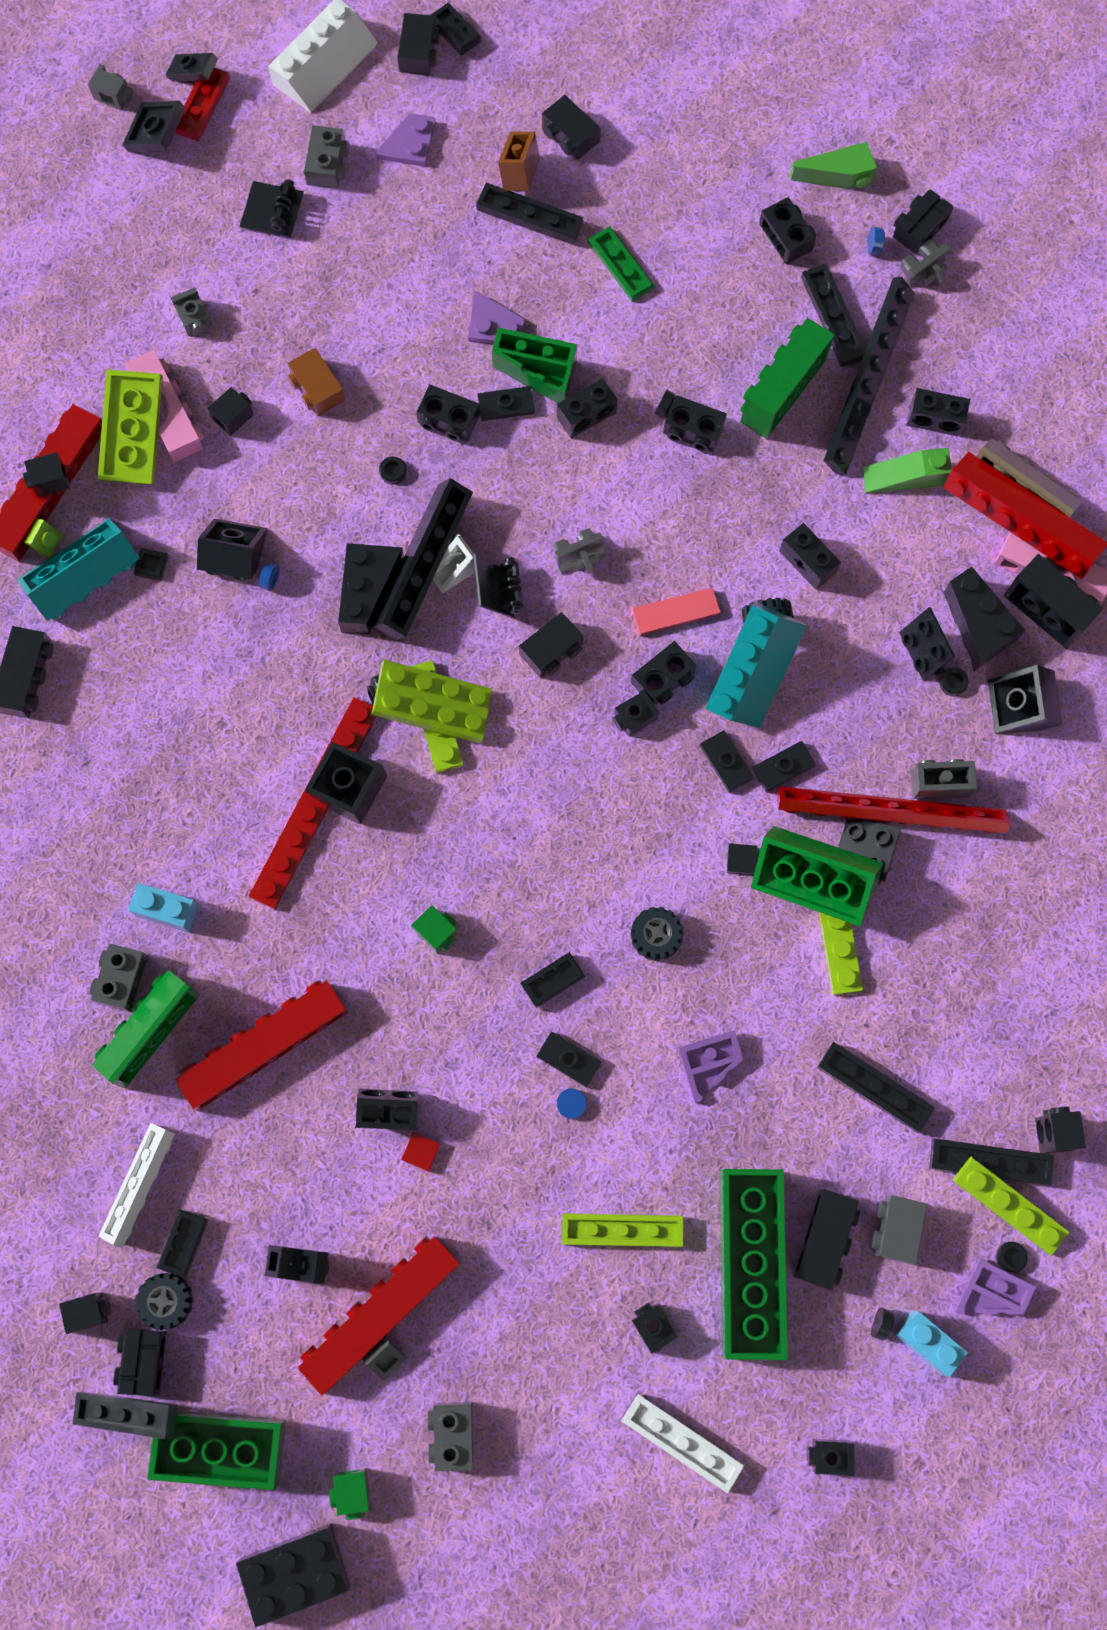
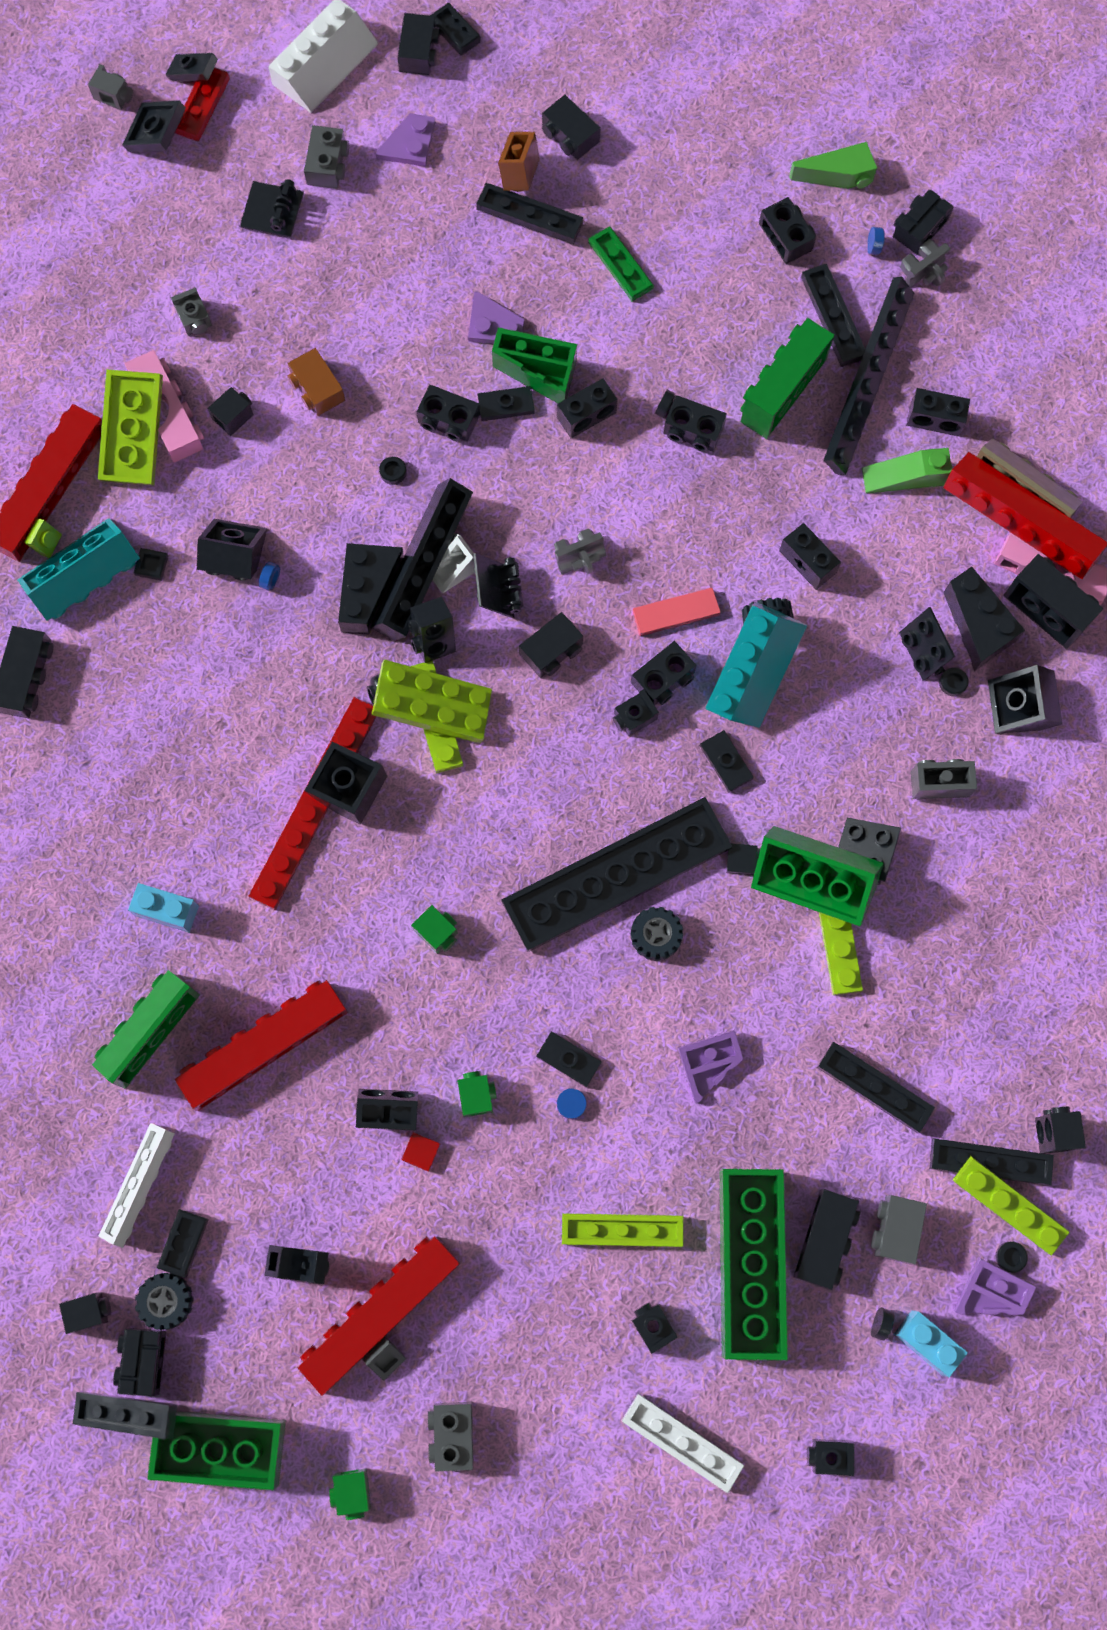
(46, 475): black brick -> none
(118, 977): dark grey brick -> none
(293, 1575): black brick -> none
(432, 630): none -> black brick
(476, 1094): none -> green brick
(552, 980): black plate -> none
(616, 874): none -> black plate
(783, 766): black plate -> none
(893, 809): red plate -> none

